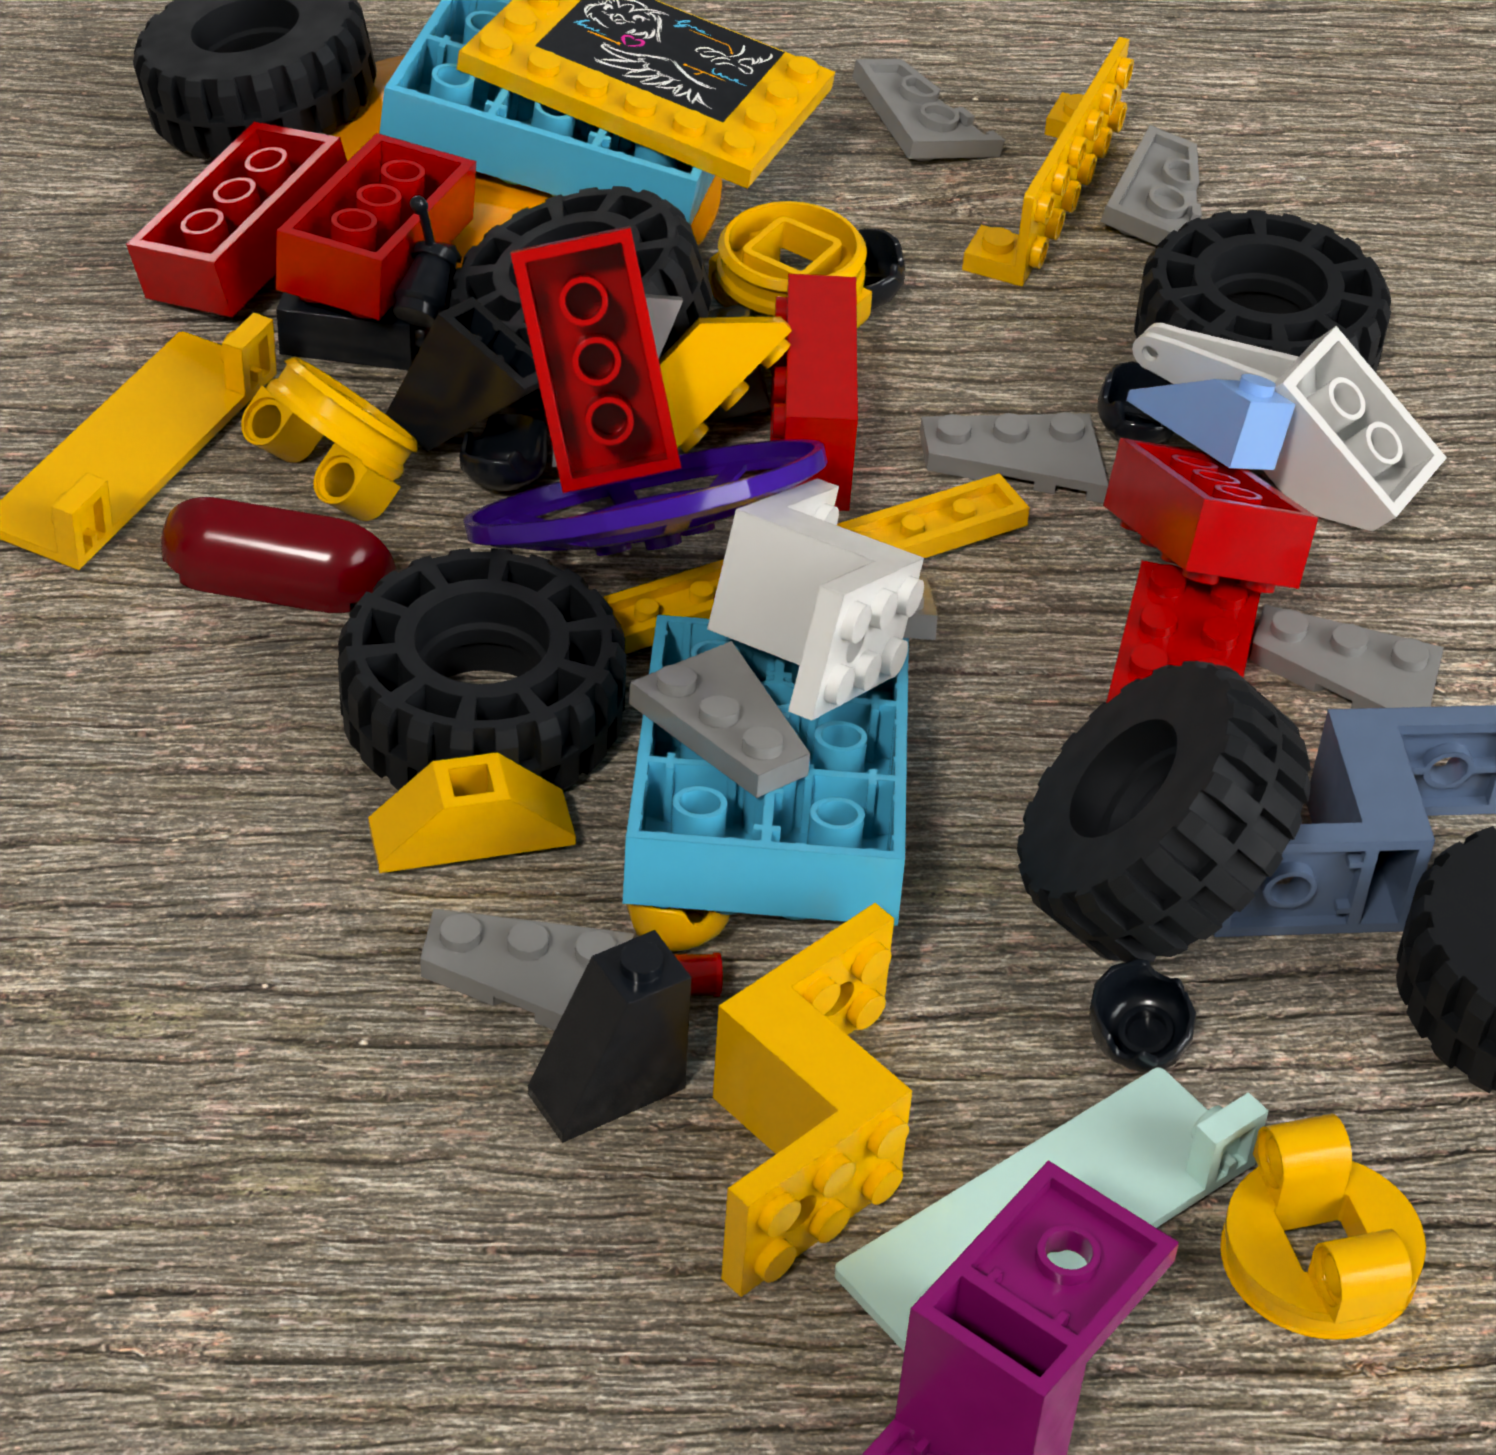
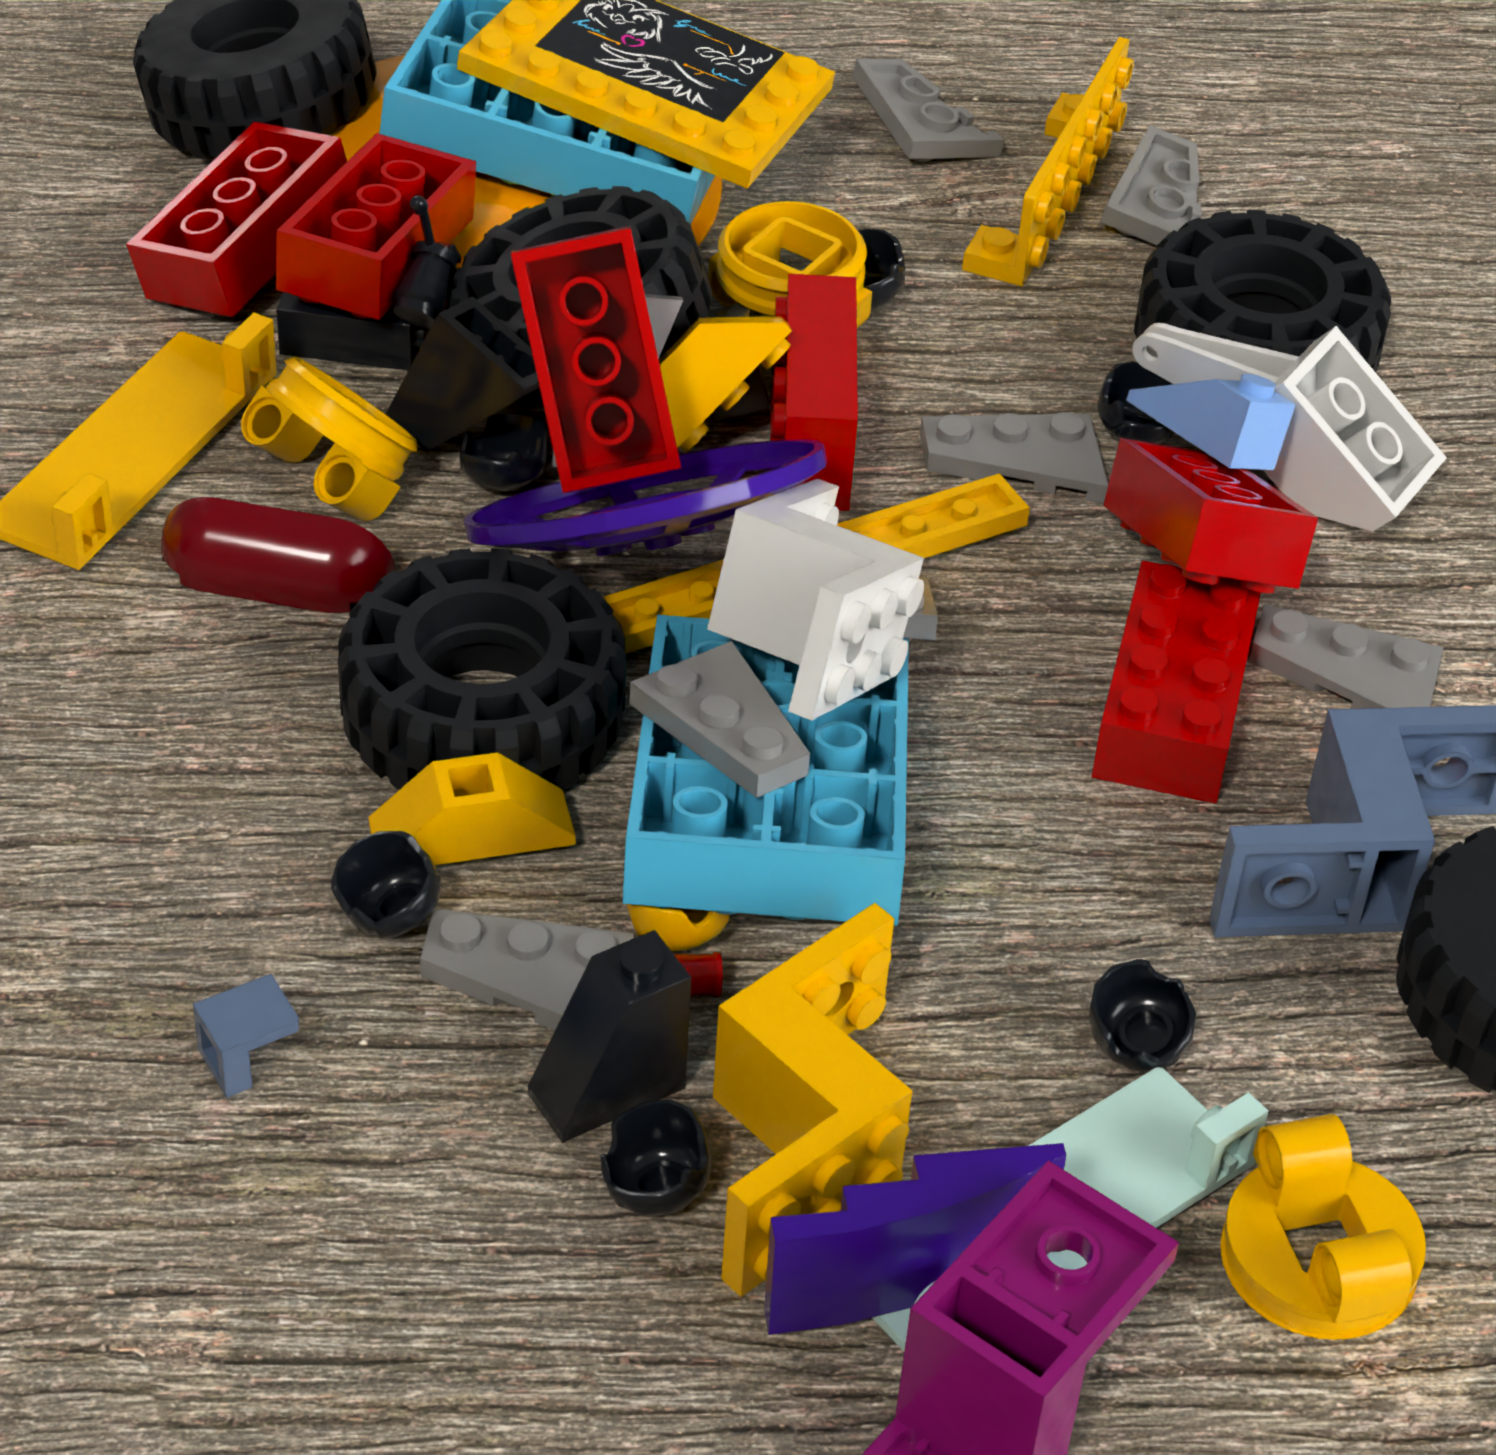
(237, 1023): none -> sand blue panel
(386, 884): none -> black hair
(657, 1158): none -> black hair
(890, 1237): none -> dark purple slope
(1164, 812): black tyre -> none

